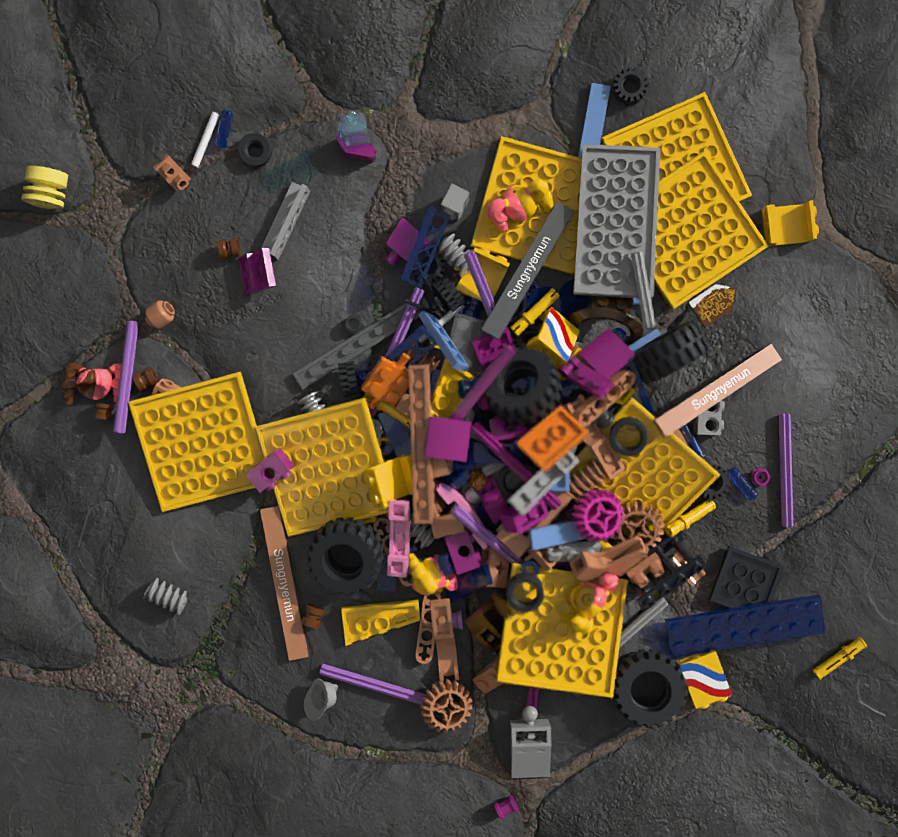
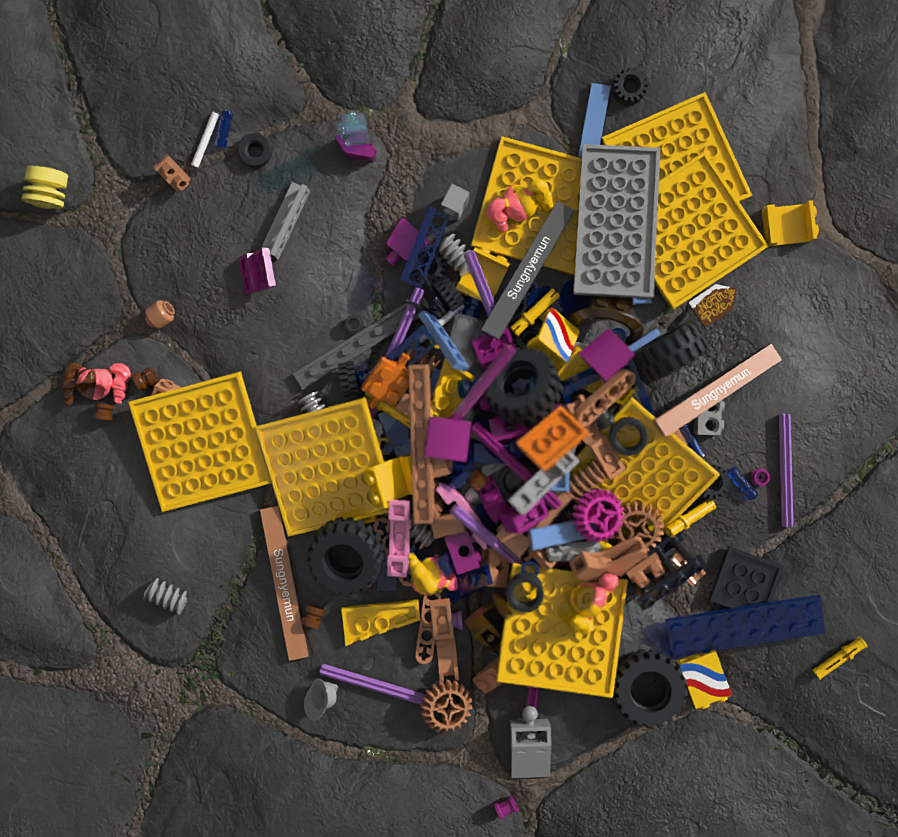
(126, 377): medium lavender axle -> none
(229, 248): reddish brown wheel -> none
(262, 478): magenta brick -> none
(586, 378): magenta plate -> none
(640, 621): light grey axle -> none
(643, 290): light grey axle -> none

